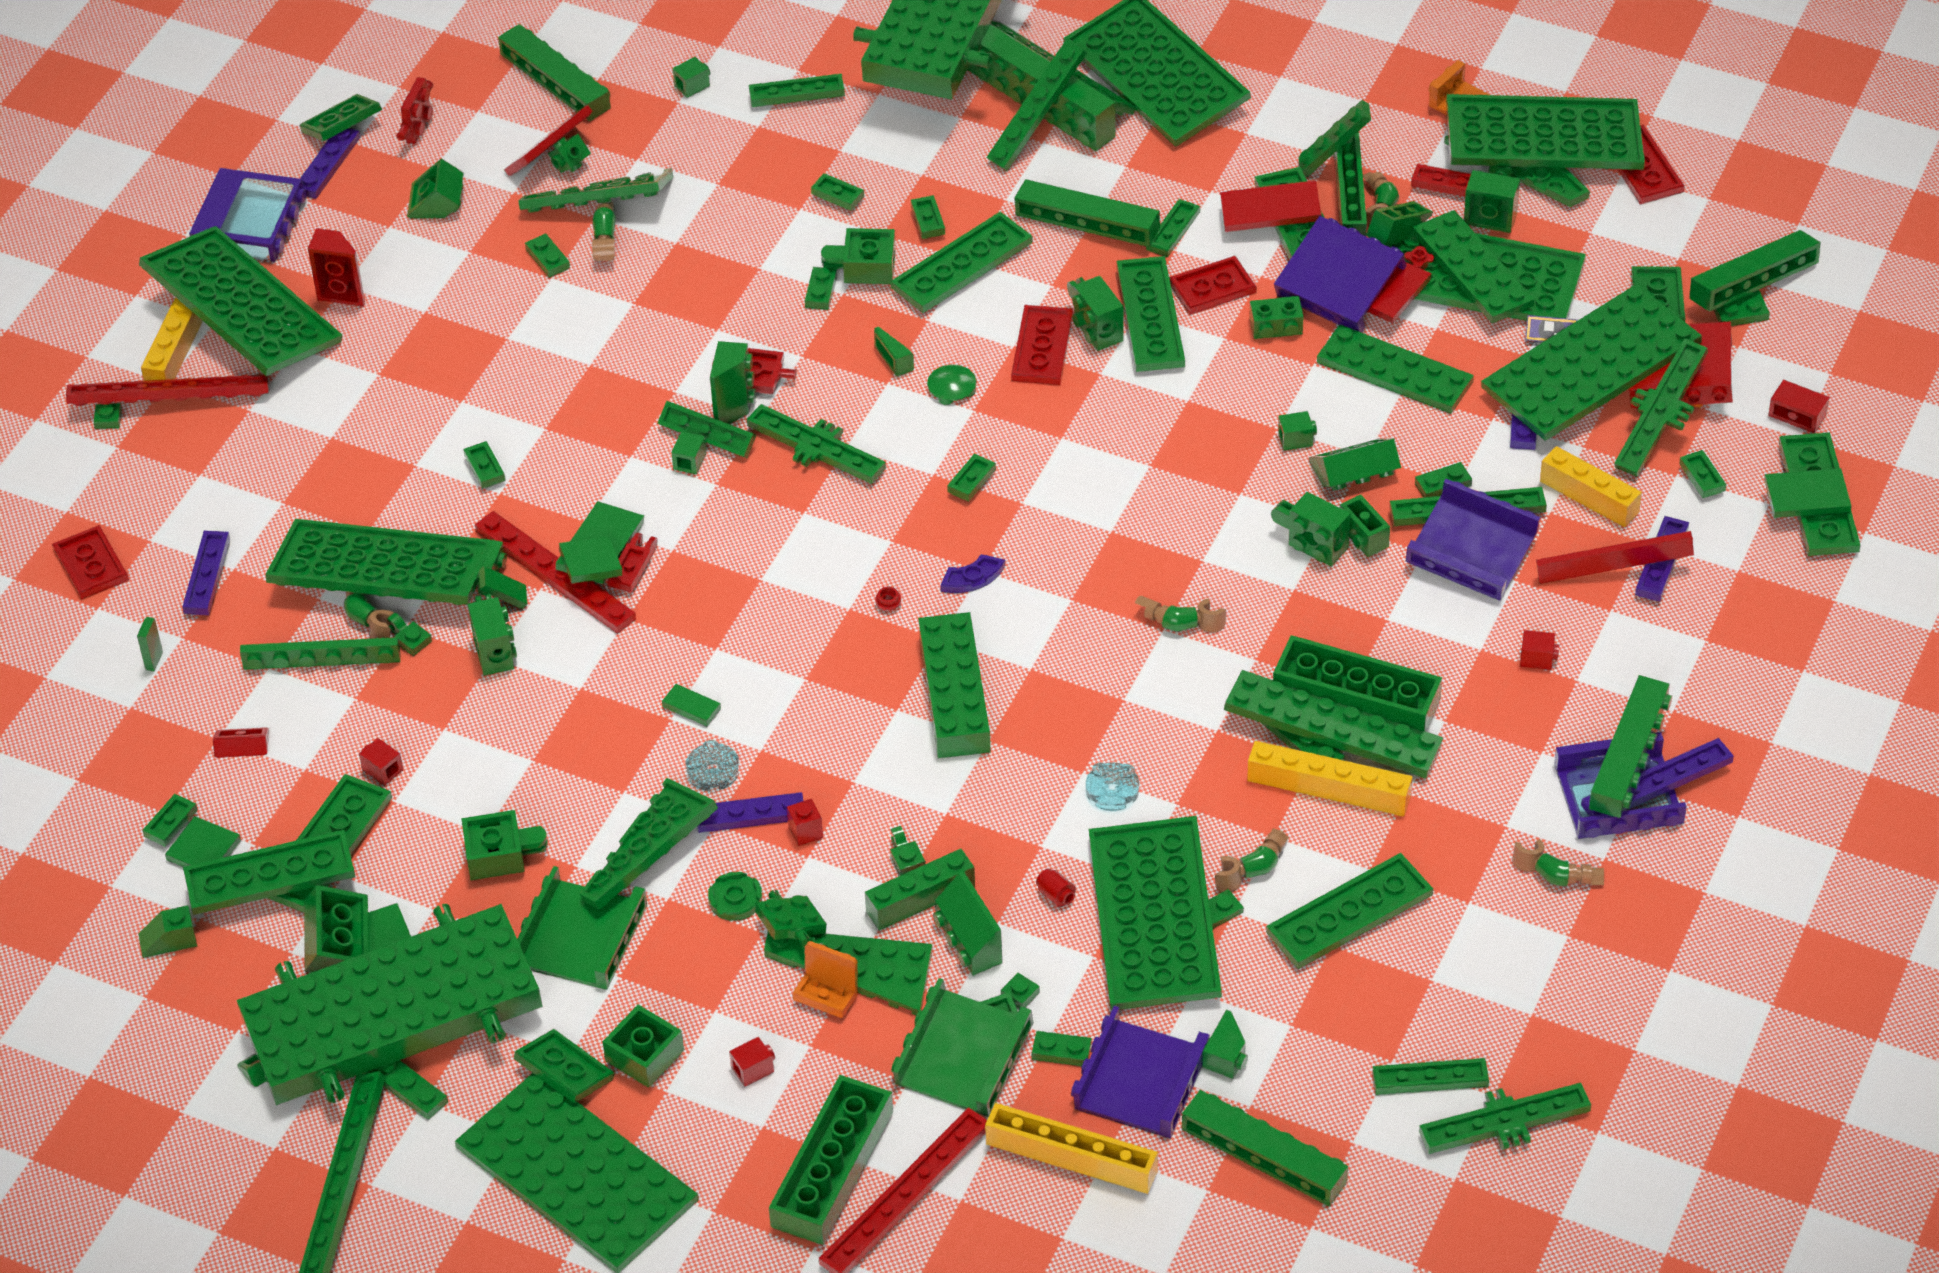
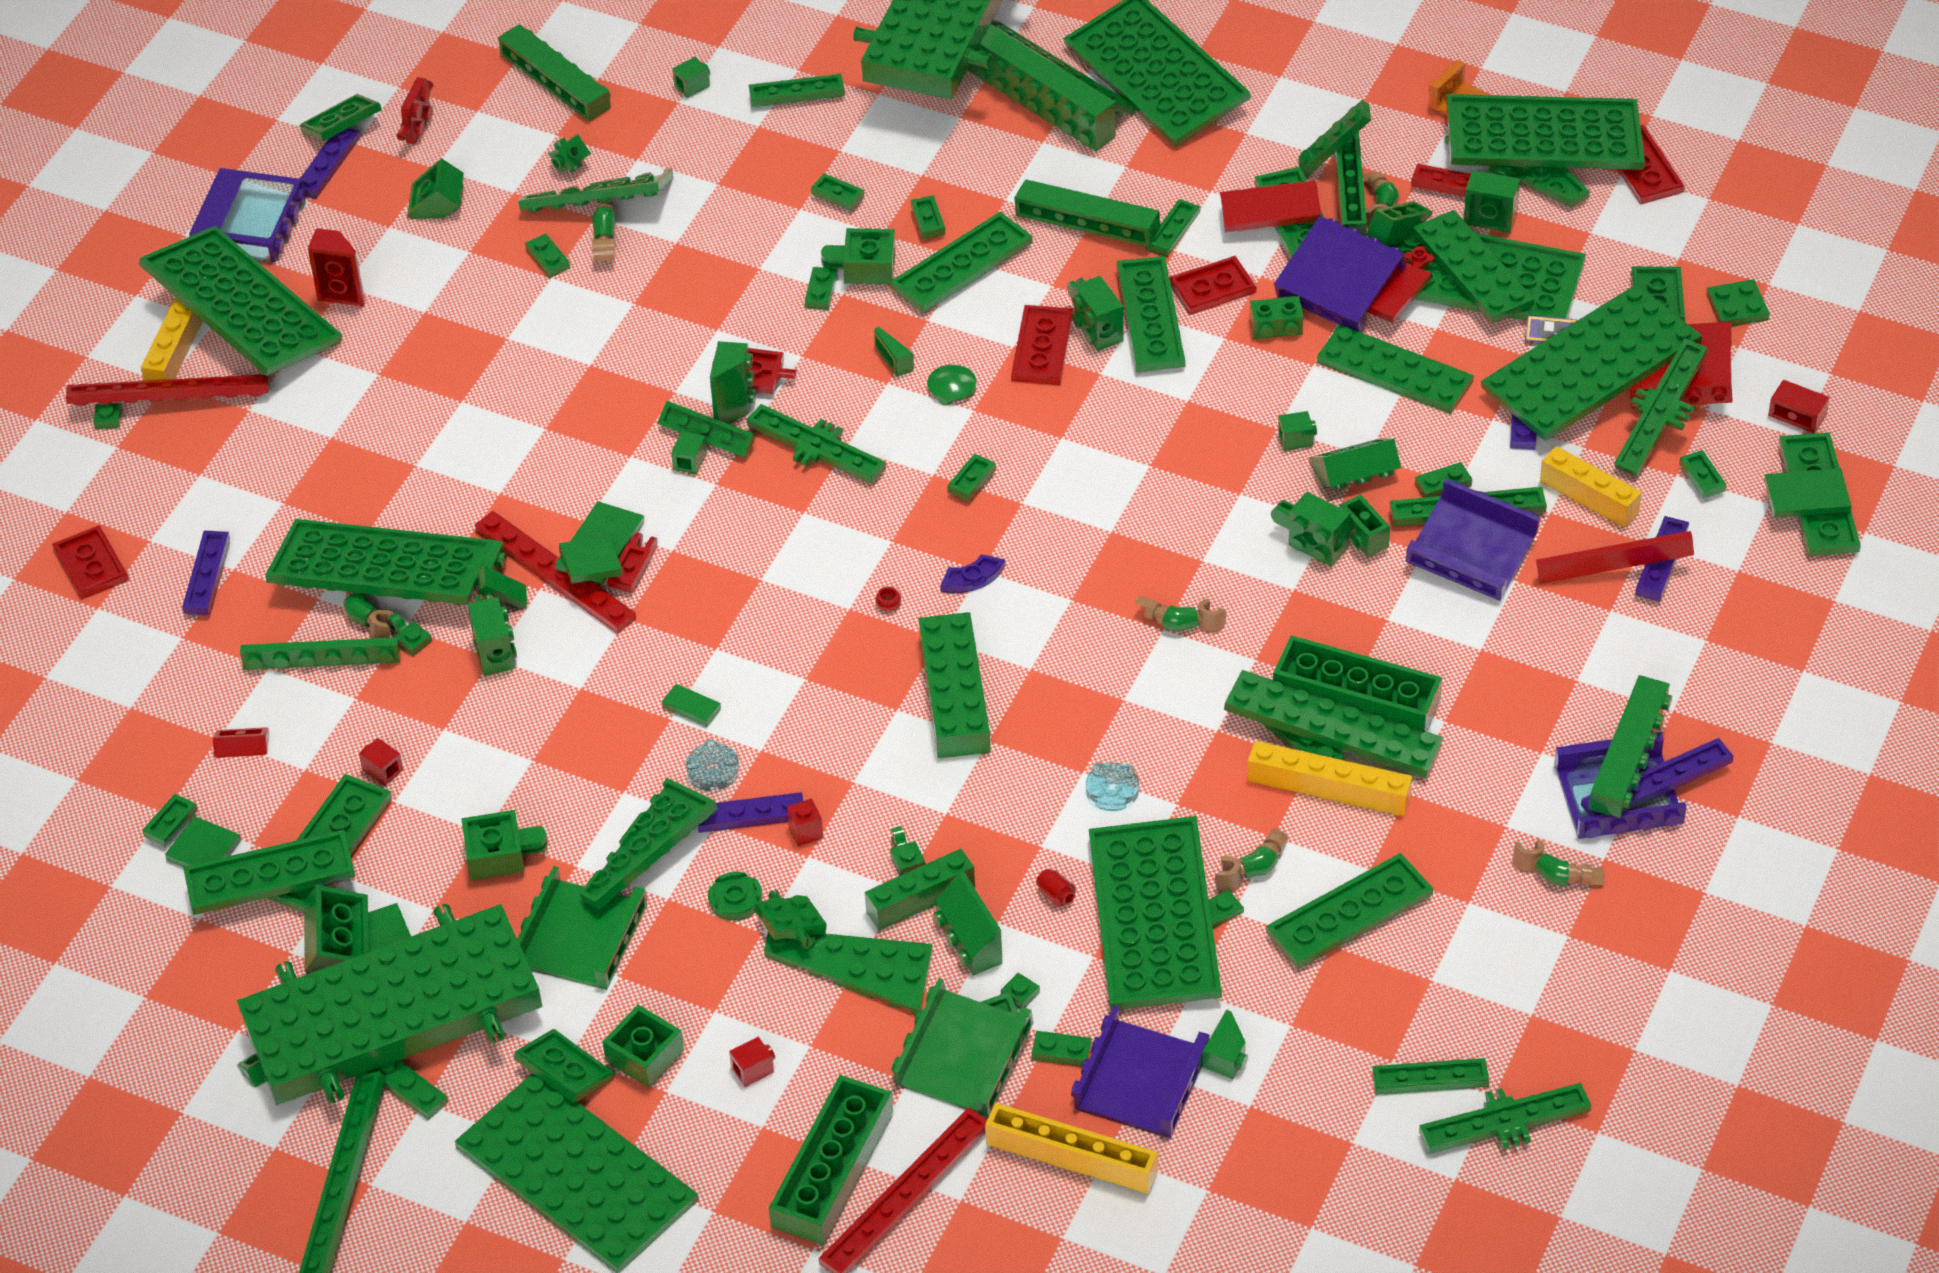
(150, 644): green tile -> none
(168, 932): green slope -> none
(484, 464): green plate -> none
(548, 141): red tile -> none
(828, 980): orange bracket -> none
(1036, 105): green plate -> none
(1265, 1147): green brick -> none
(1538, 650): red brick -> none
(1754, 270): green brick -> none

